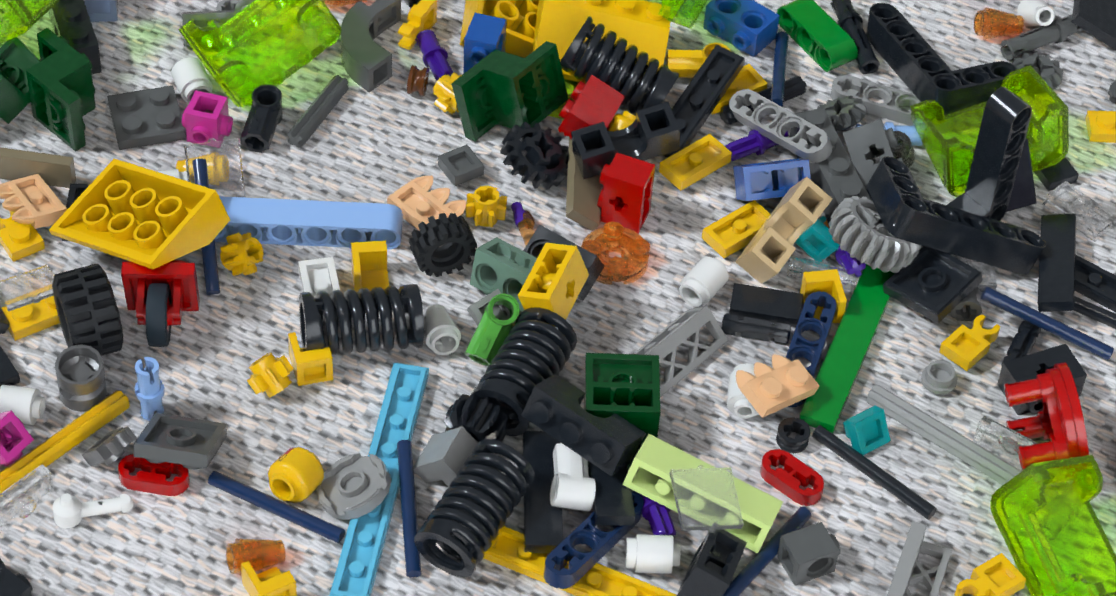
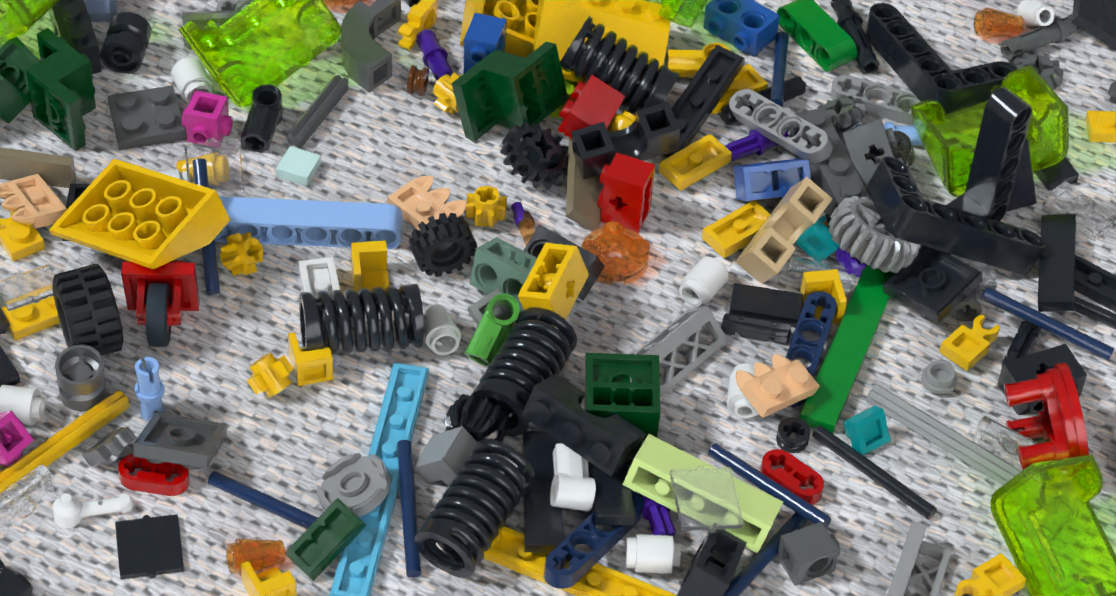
(126, 43): none -> black wheel
(149, 546): none -> black piece
(295, 475): yellow head -> none
(298, 166): none -> light aqua tile
(325, 539): none -> dark green plate
(460, 165): dark grey plate -> none
(768, 485): none -> dark blue bar

